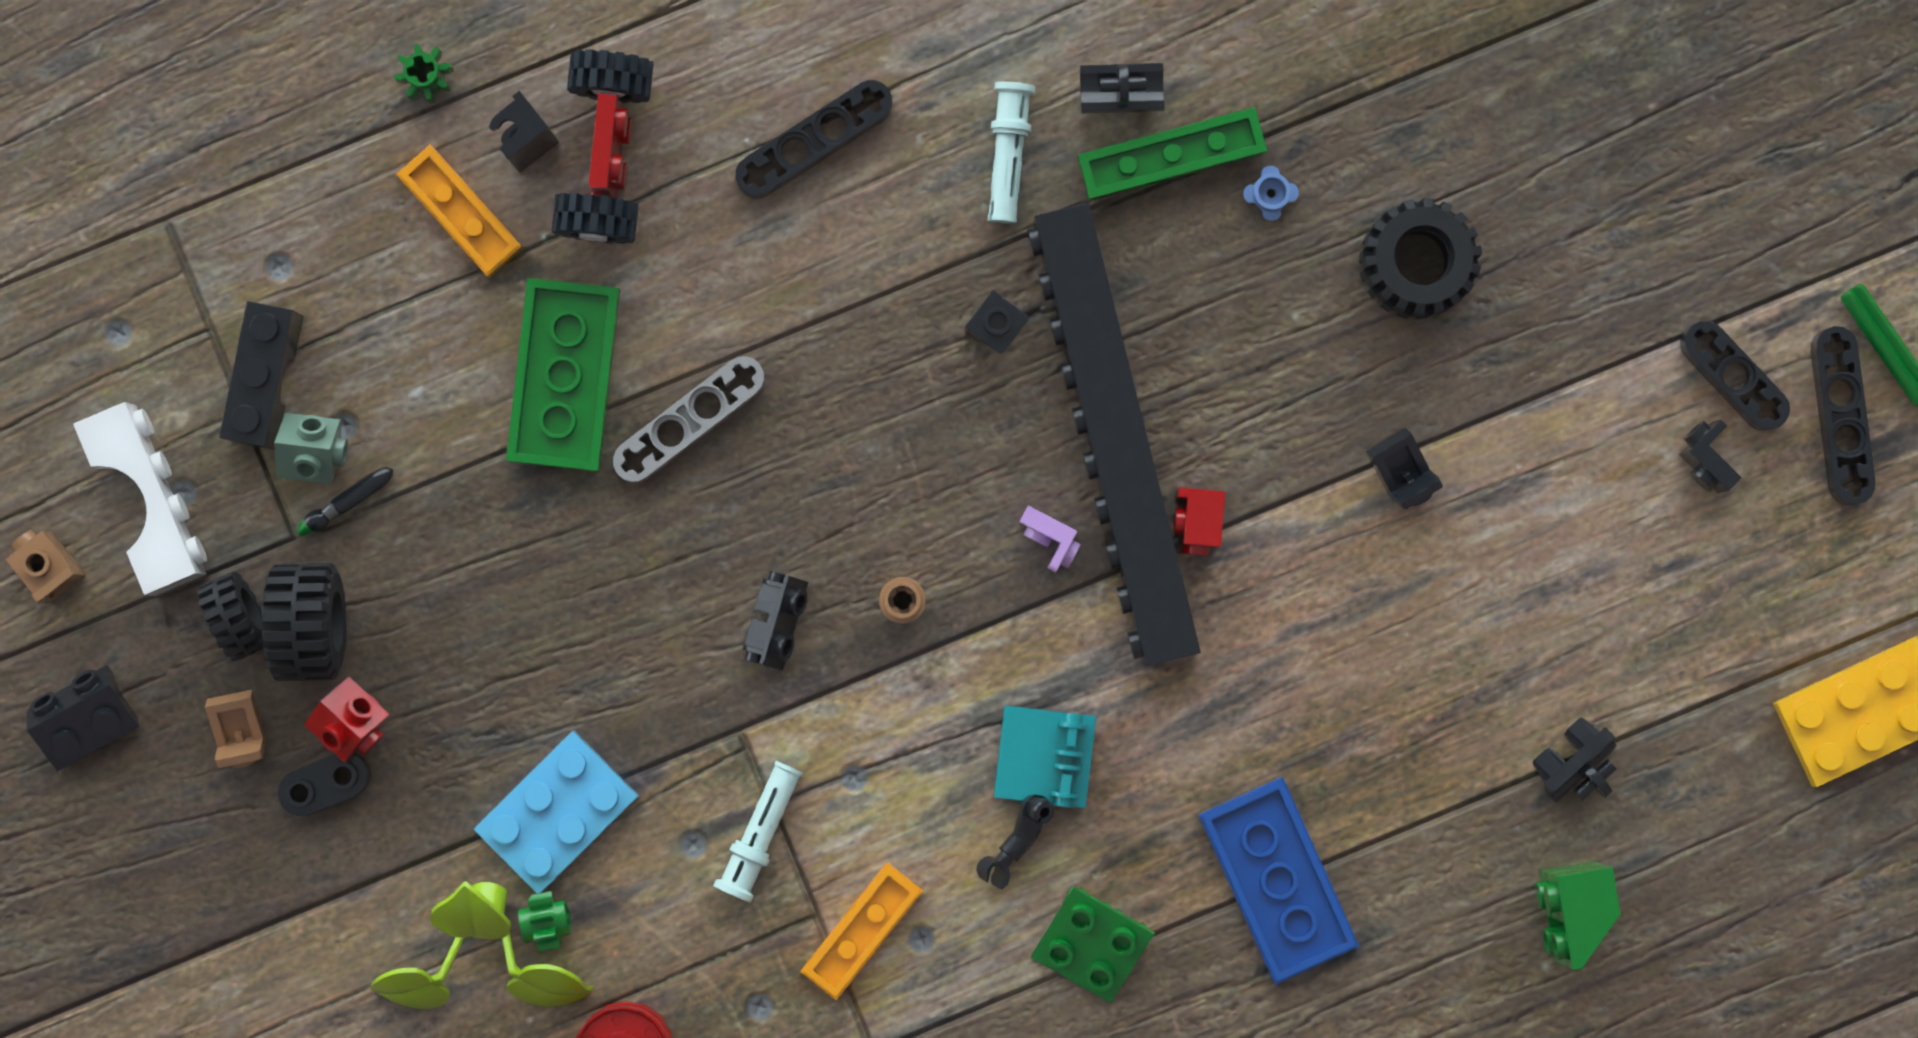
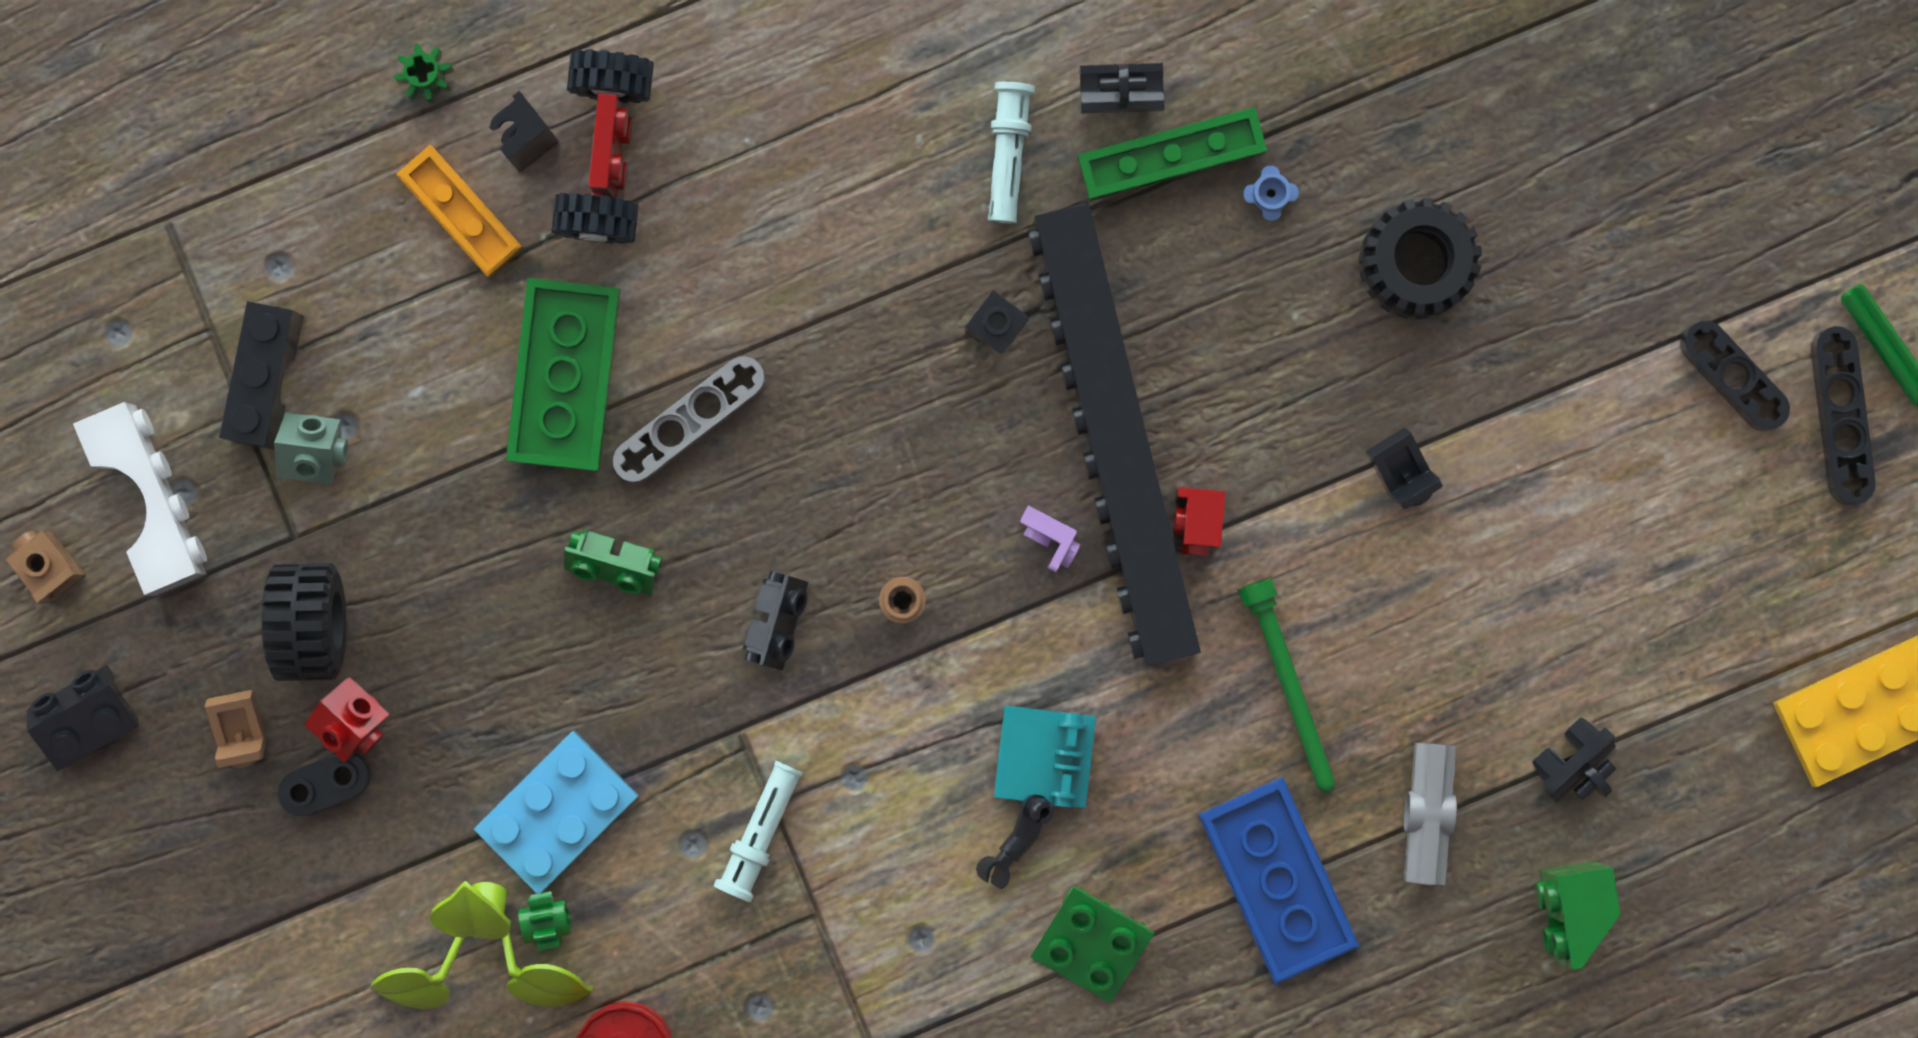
(232, 615): black tyre -> none
(319, 519): black piece -> none
(591, 559): none -> green hinge
(818, 145): black beam -> none
(861, 931): light orange tile -> none
(1261, 600): none -> green piece
(1430, 813): none -> light grey piece
(1708, 466): black bracket -> none

